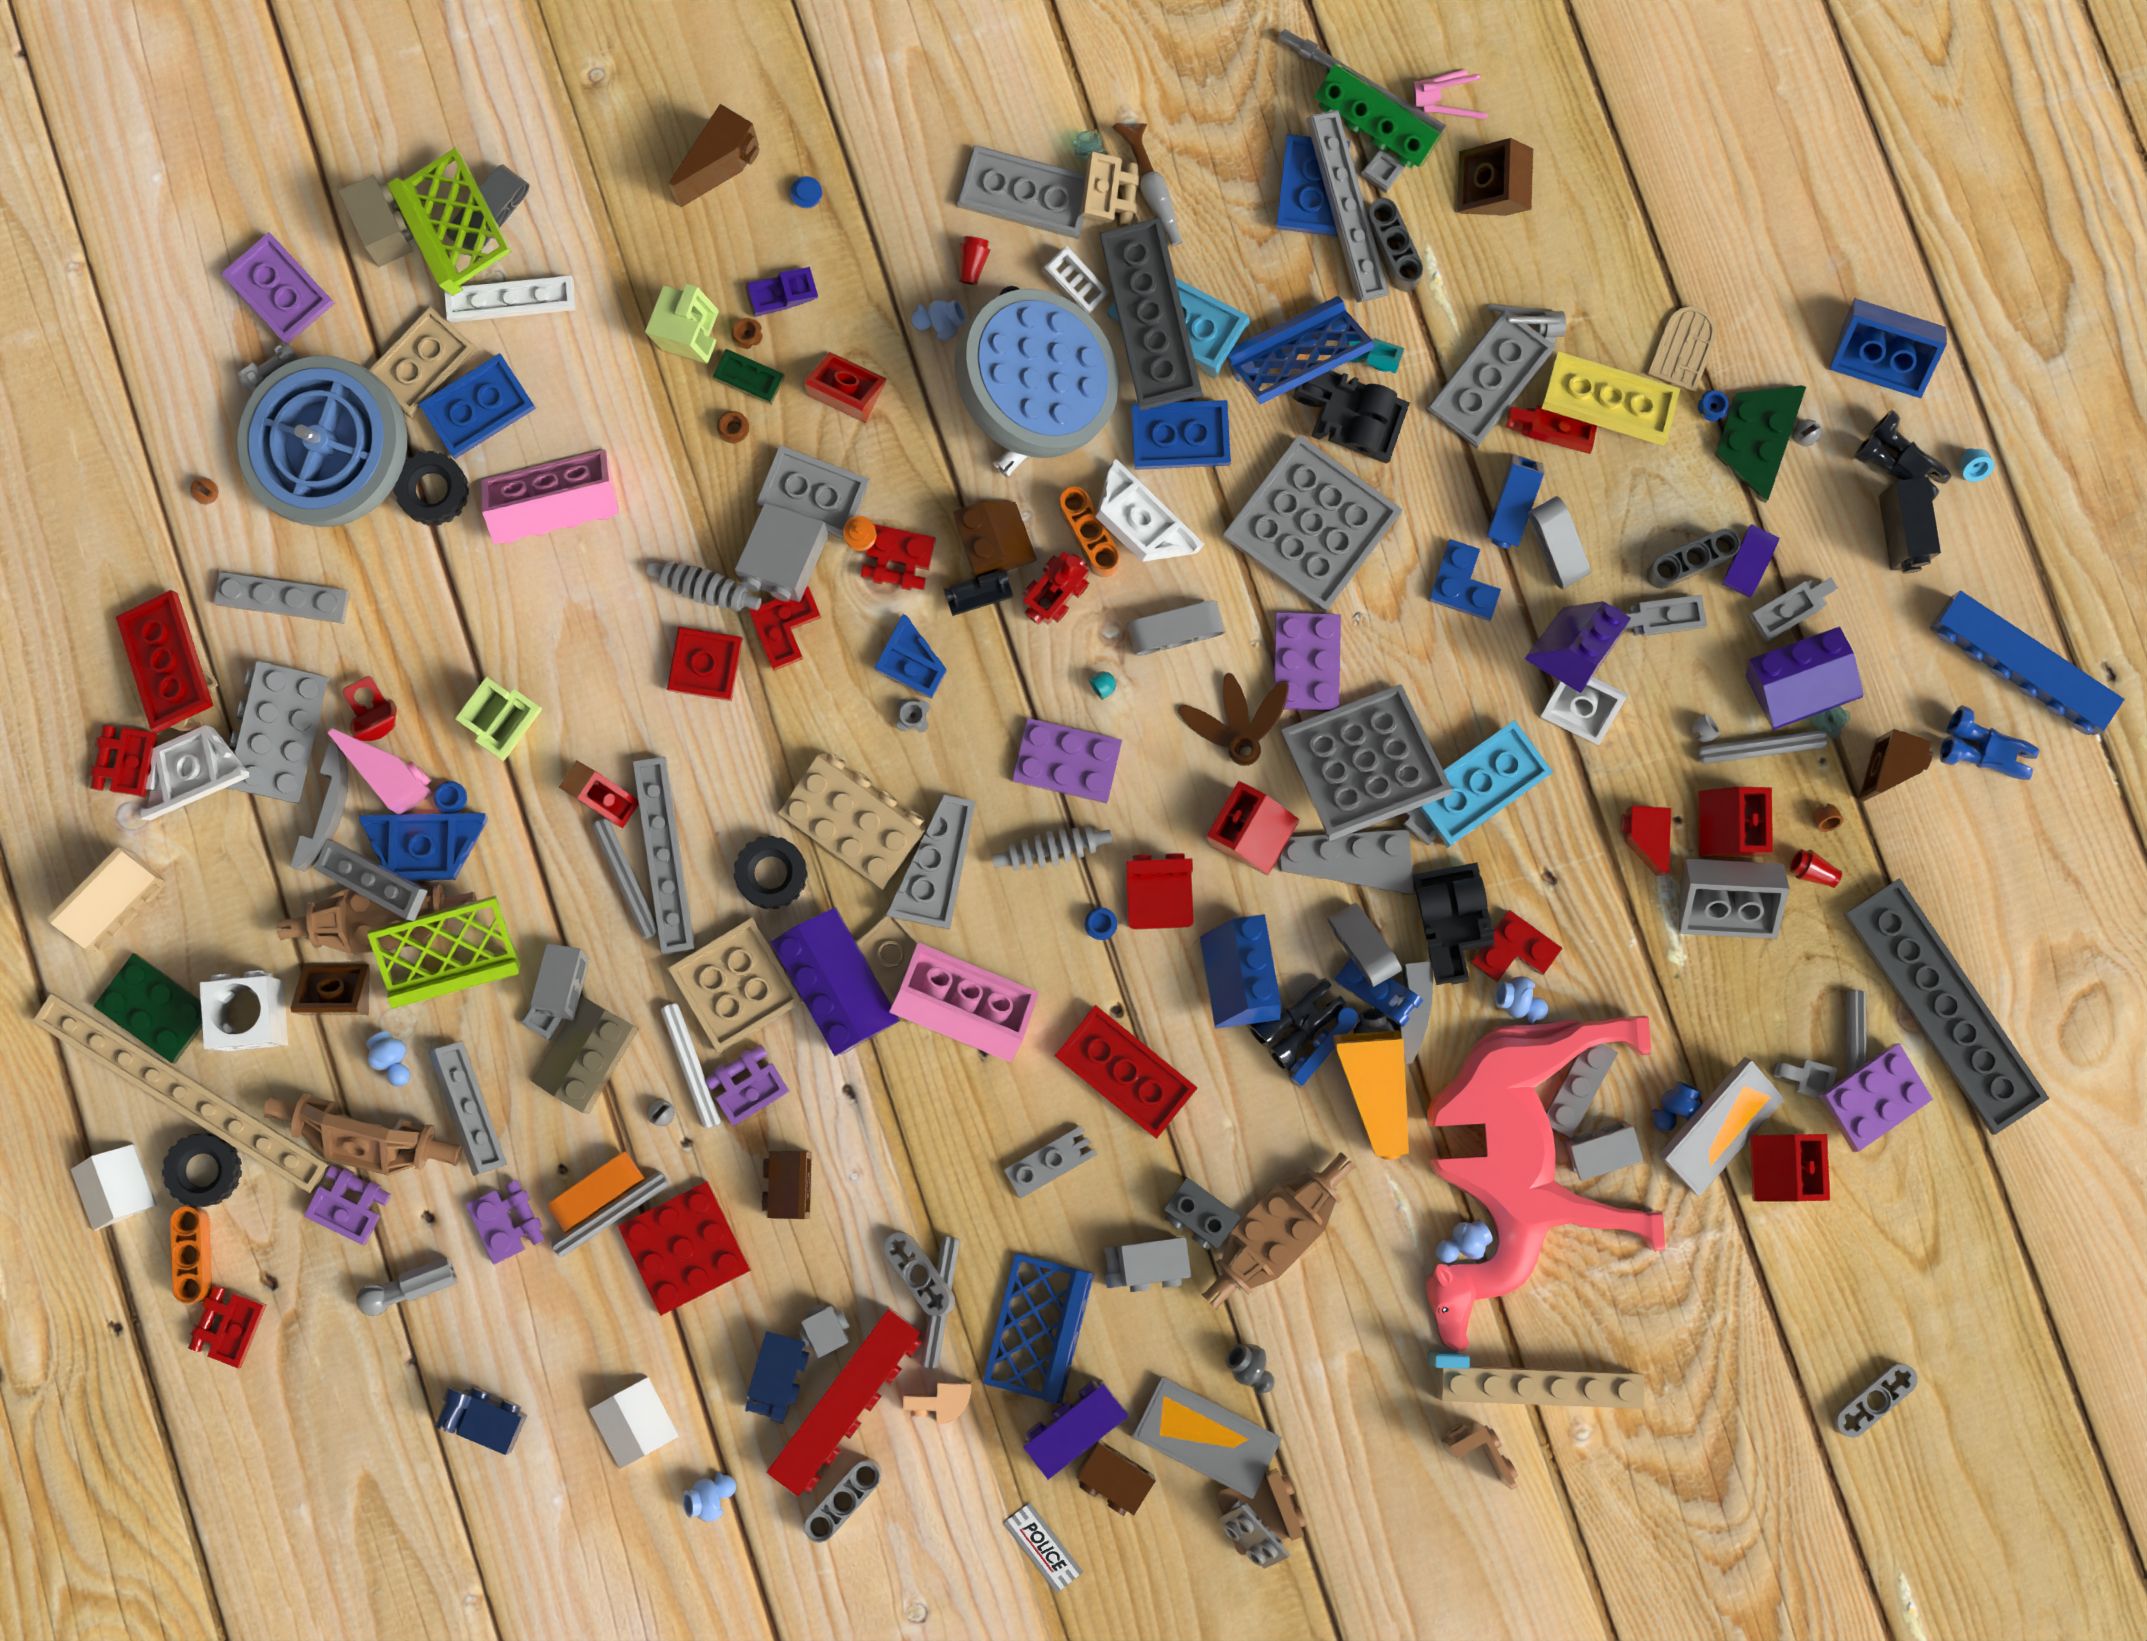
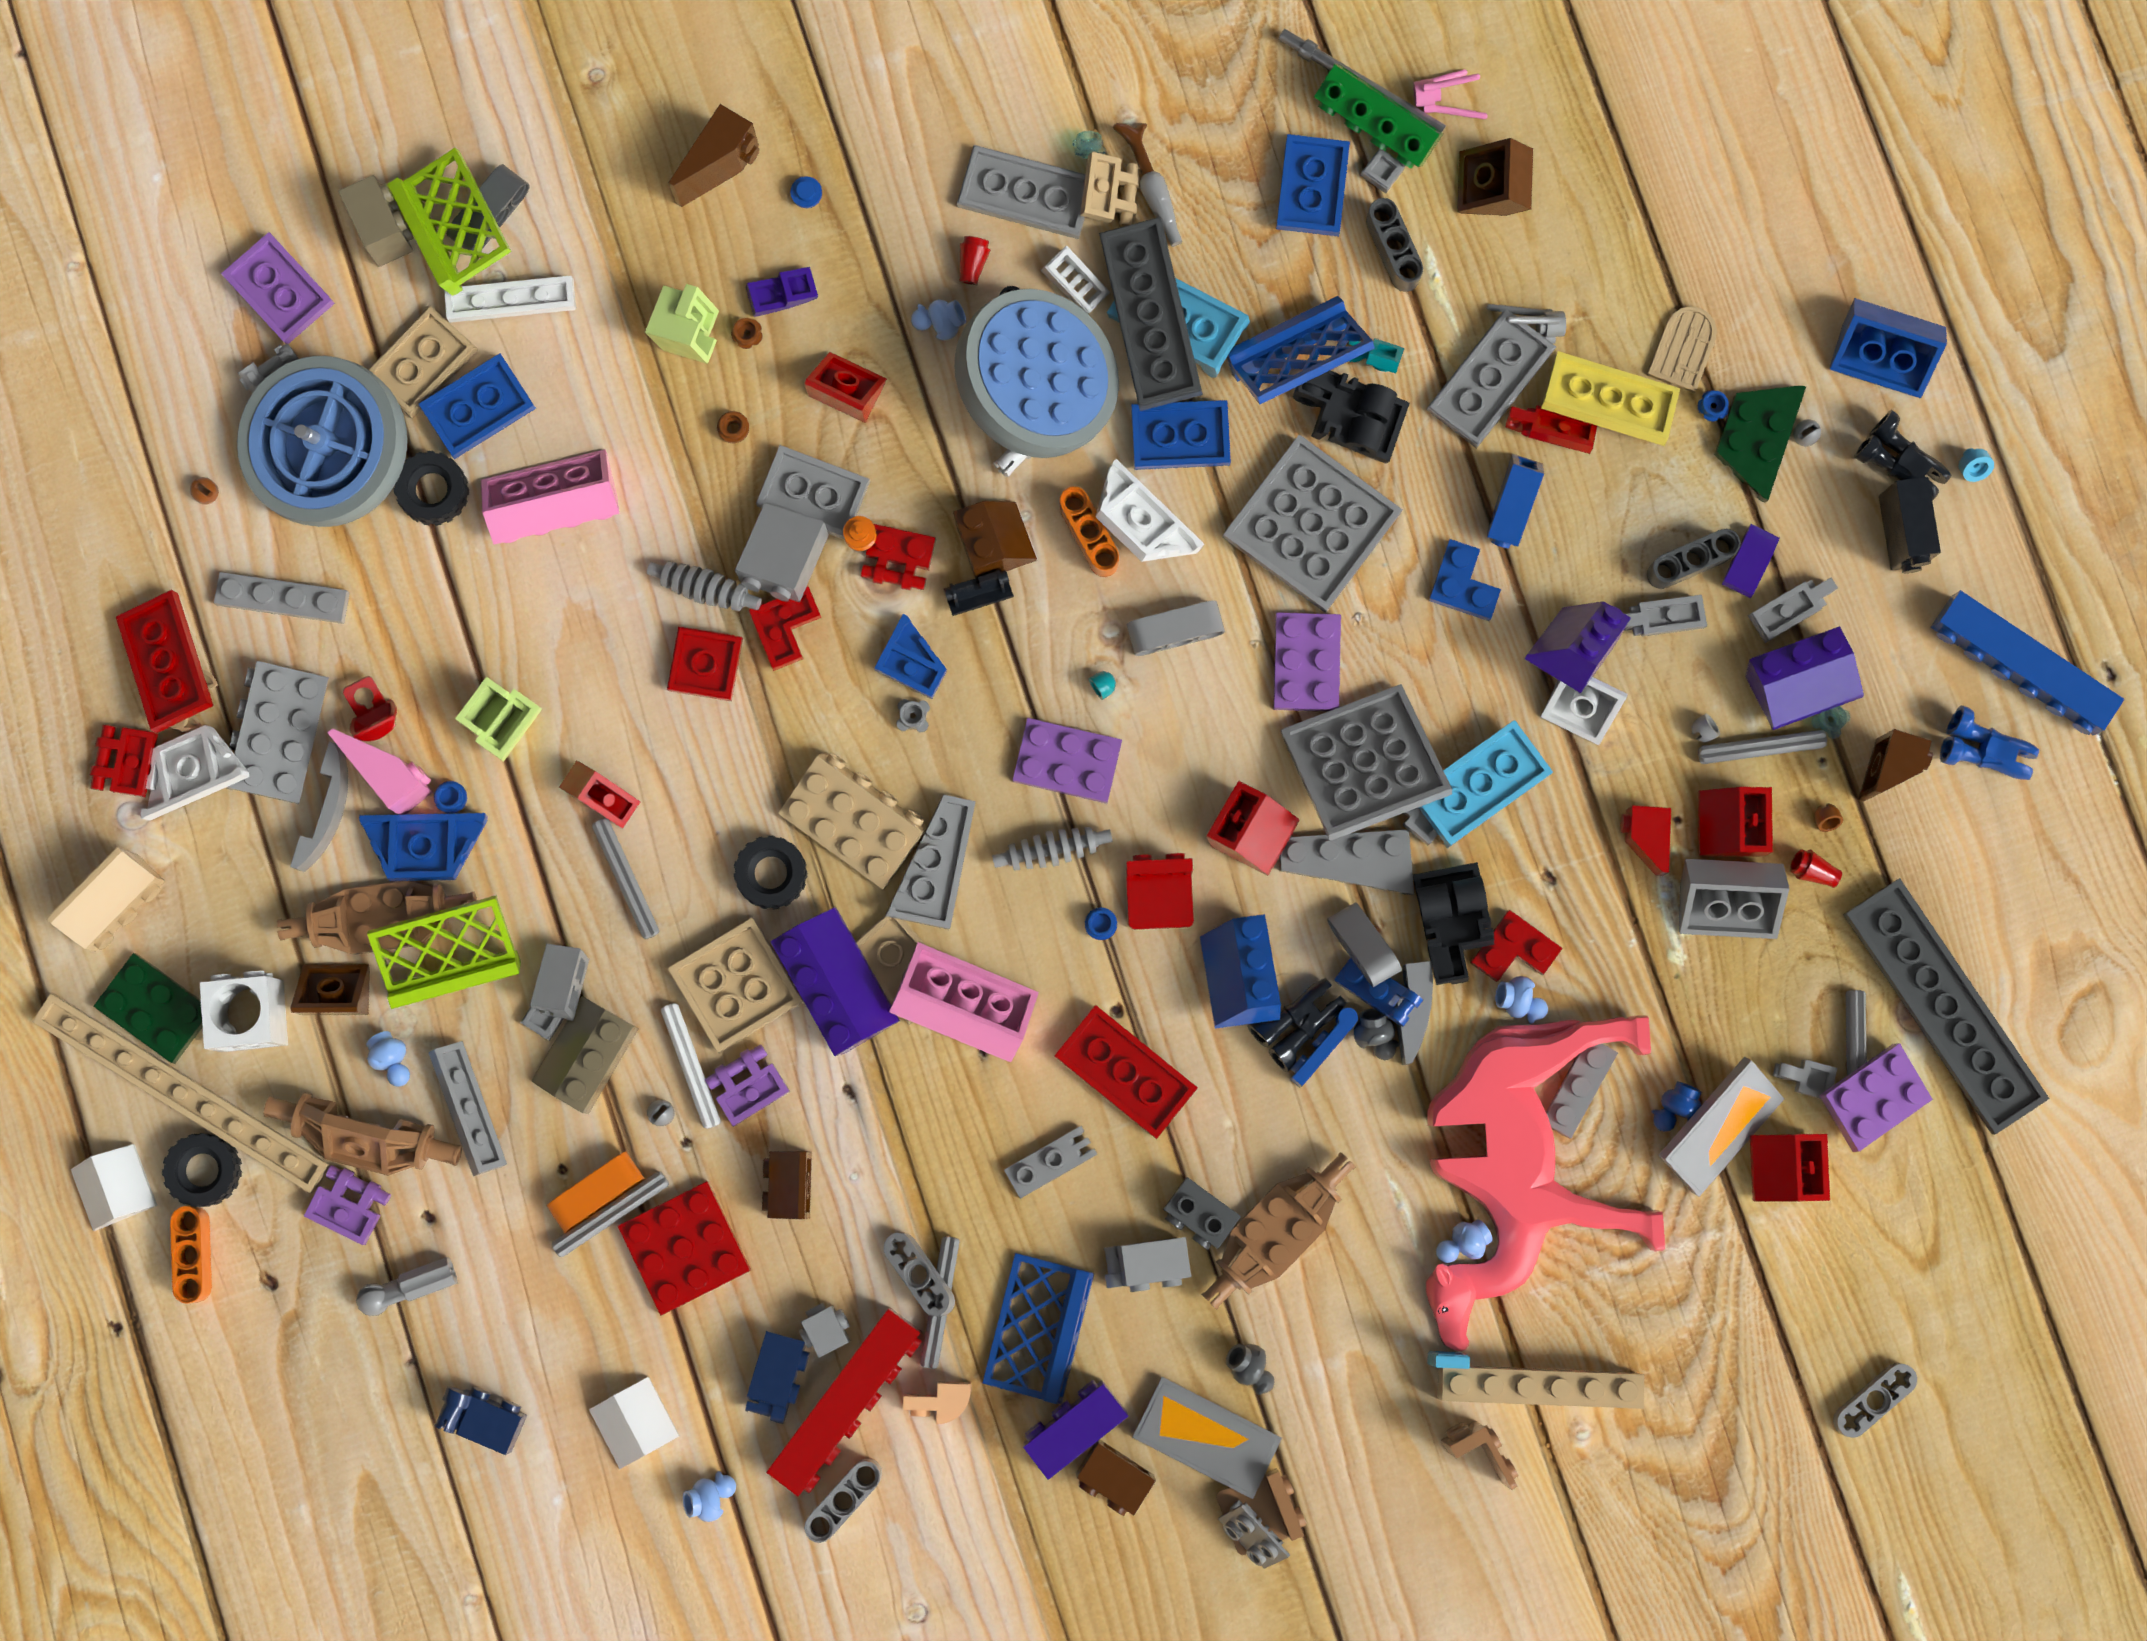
(236, 1328): red plate -> none
(370, 880): light grey plate -> none
(496, 1226): medium lavender plate -> none
(664, 855): light grey plate -> none
(748, 376): dark green plate -> none
(1043, 1547): sticker -> none
(1062, 580): red brick -> none
(1237, 713): reddish brown plant -> none
(1347, 206): light grey tile -> none
(1377, 1081): light orange slope -> none
(1559, 542): beam -> none
(1603, 1150): light grey hinge -> none

